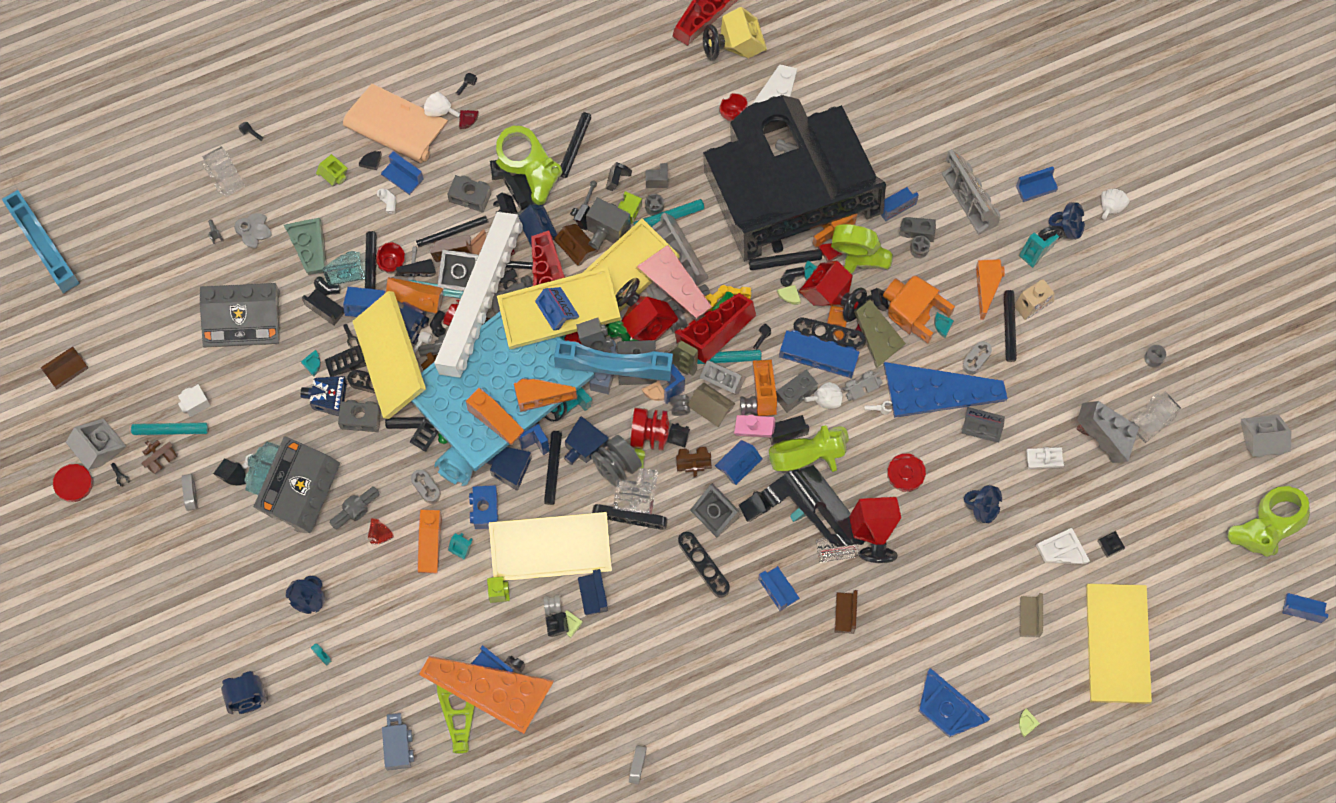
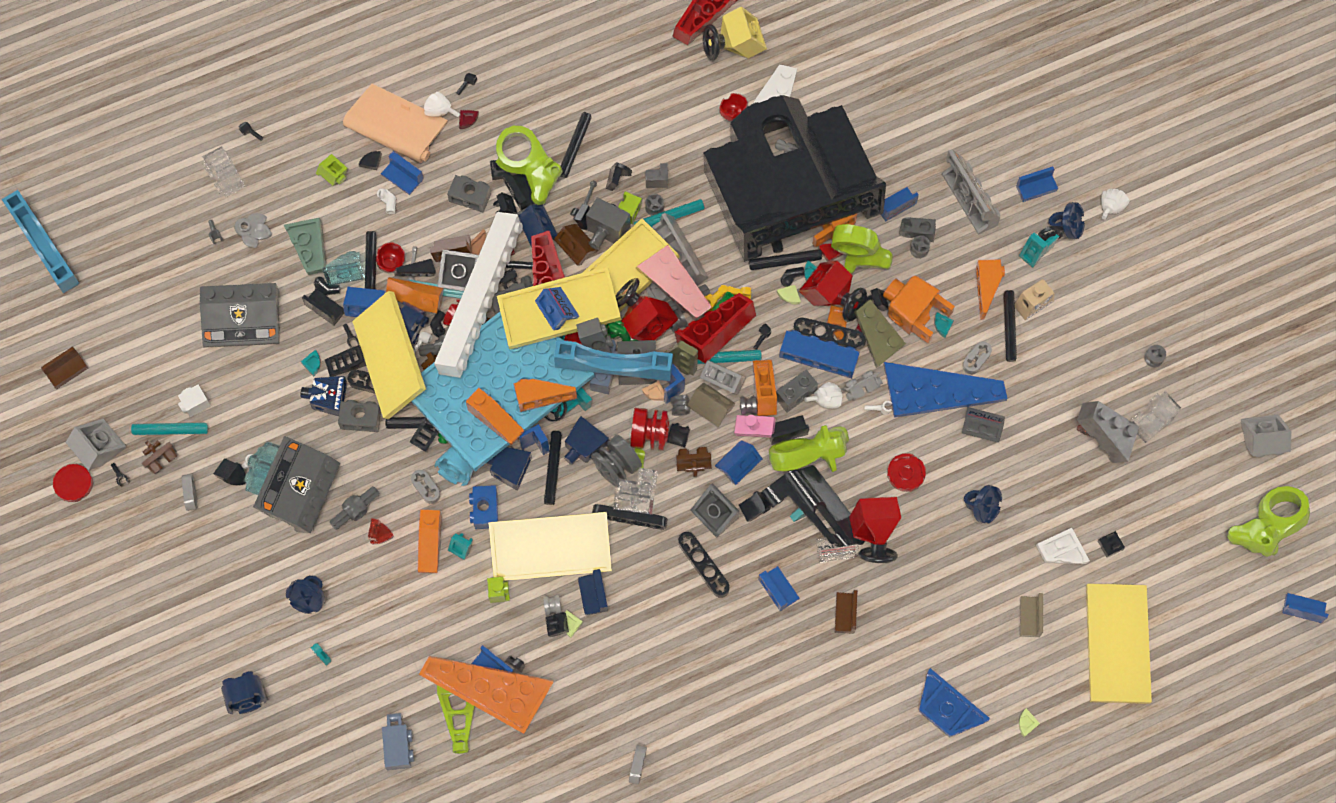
(452, 231): black bar -> none
(1045, 458): white hips -> none

